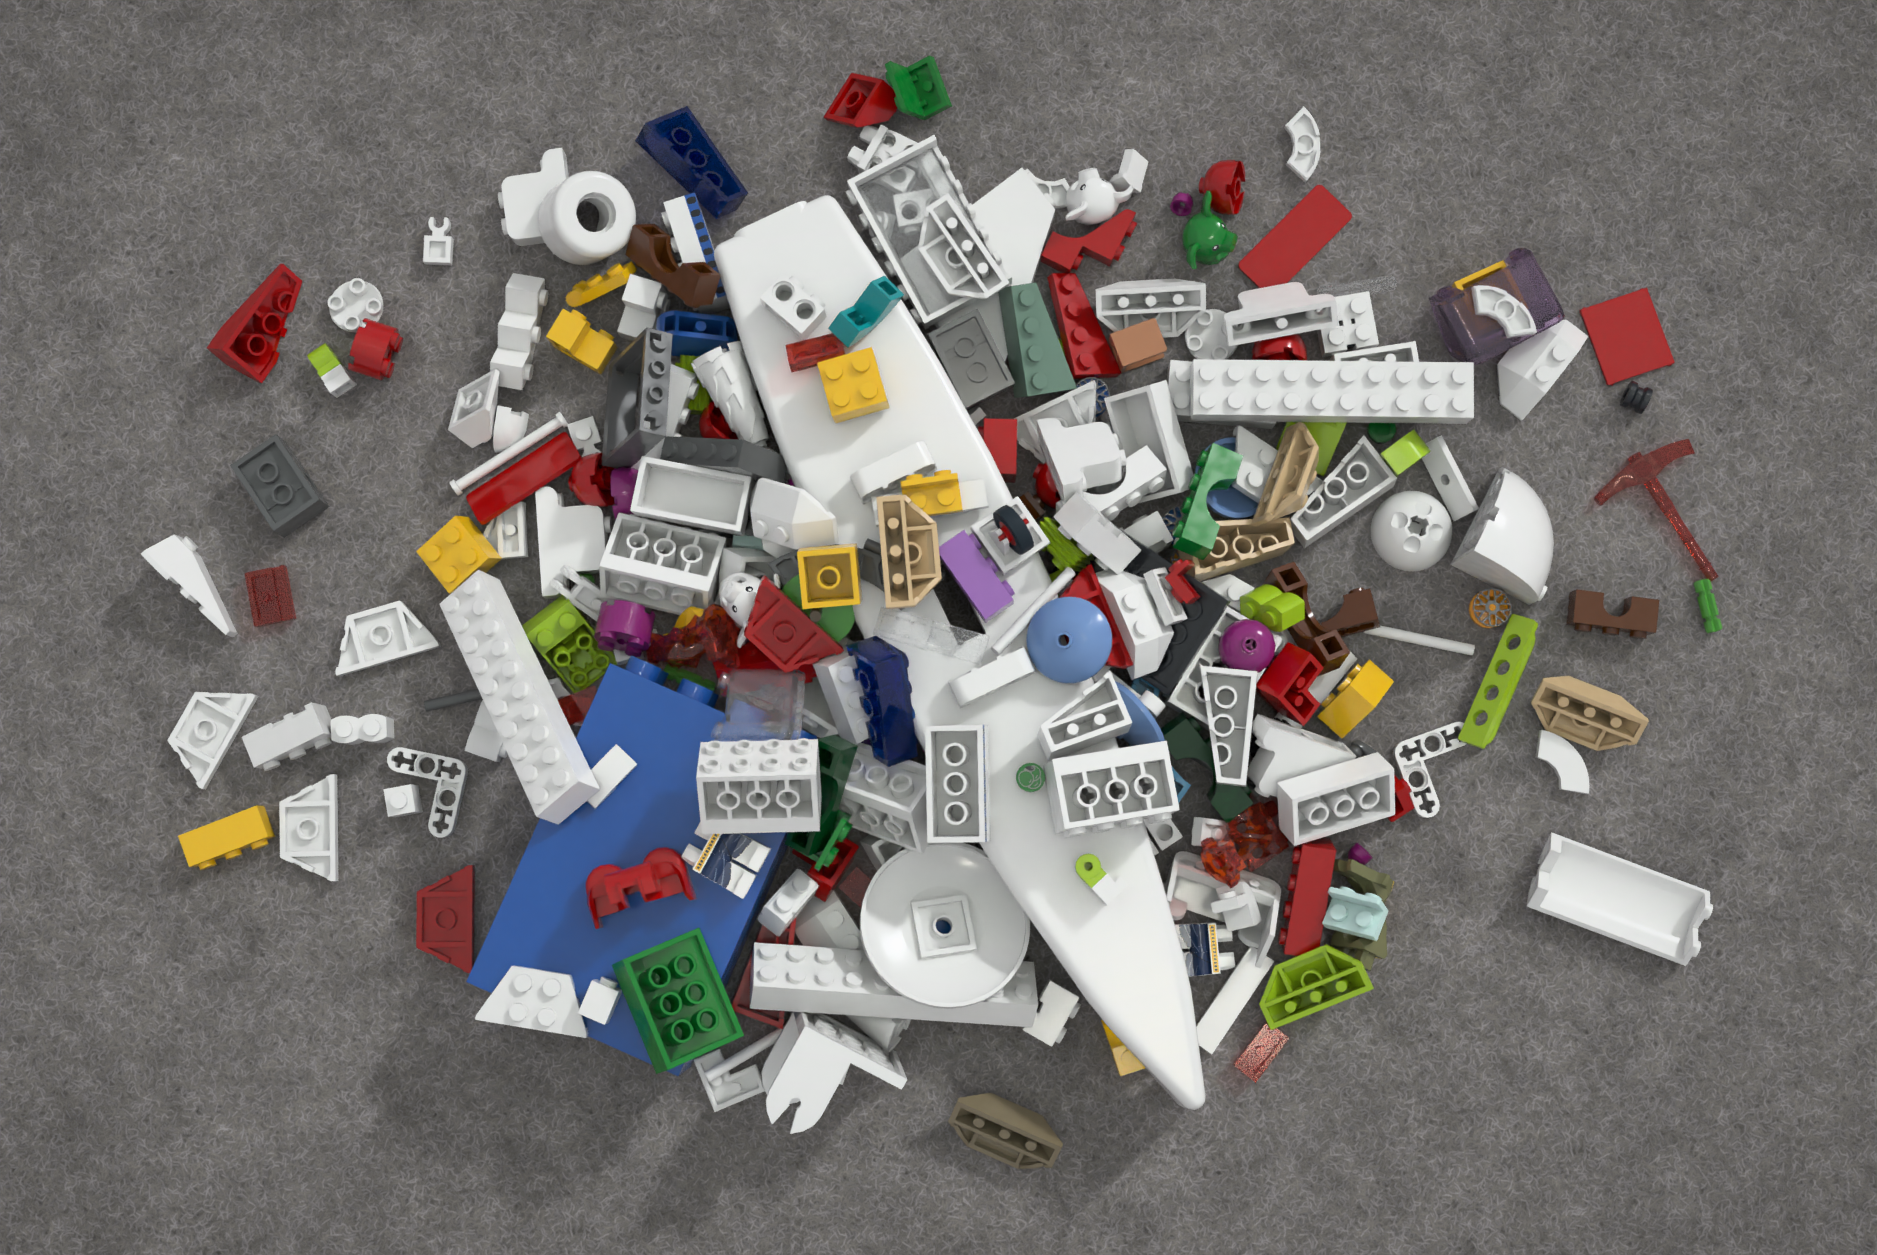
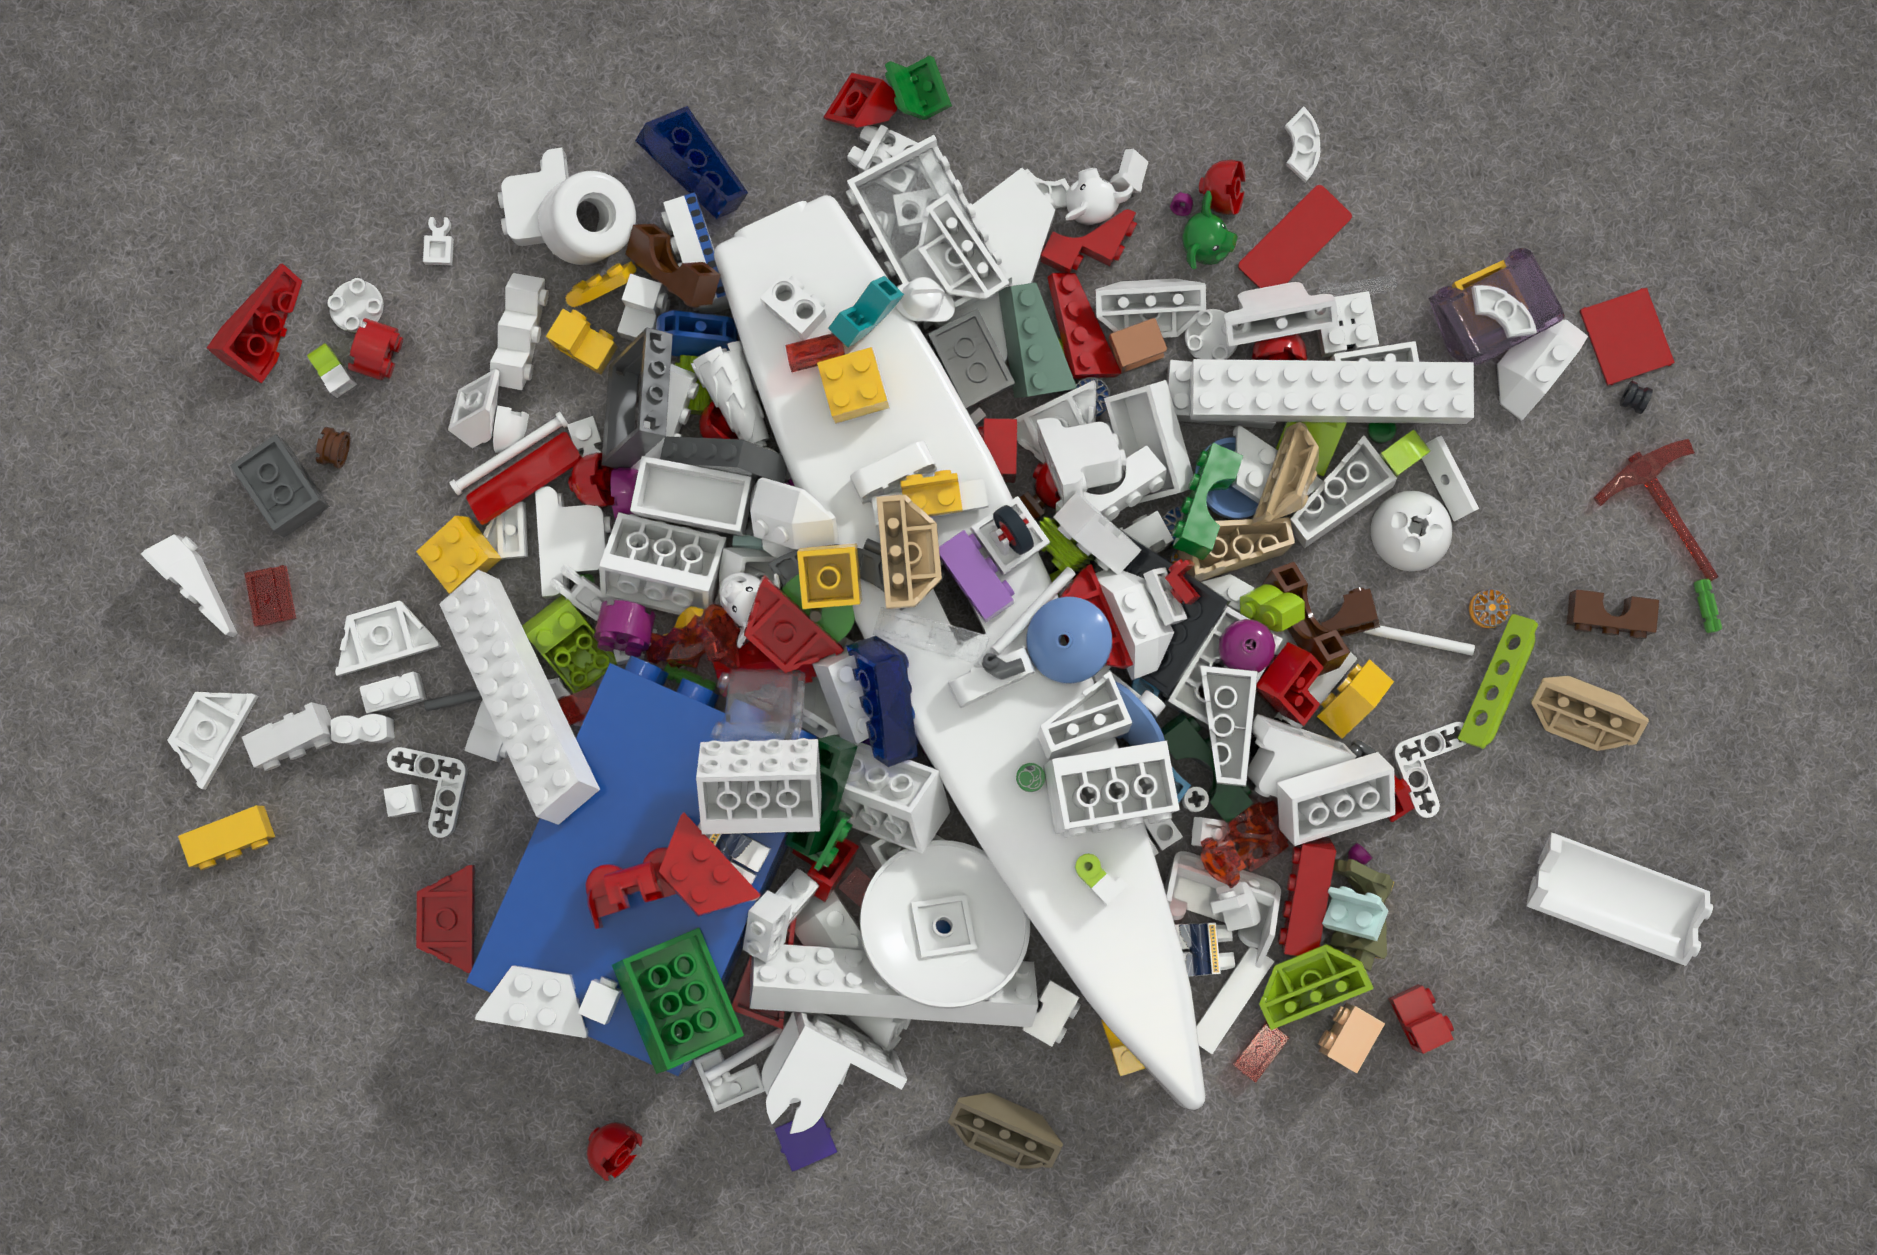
(311, 828): white wing -> none
(333, 447): none -> reddish brown wheel
(393, 693): none -> white brick
(610, 773): white slope -> none
(611, 1149): none -> red cylinder
(702, 872): none -> red wing
(767, 926): none -> white brick
(805, 1146): none -> dark purple piece
(925, 301): none -> white piece
(957, 783): white brick -> none
(1000, 668): none -> dark grey arm
(1199, 792): none -> white bush
(1350, 1036): none -> light nougat brick
(1419, 1020): none -> red brick
(1509, 540): white brick -> none
(1564, 760): white tile -> none

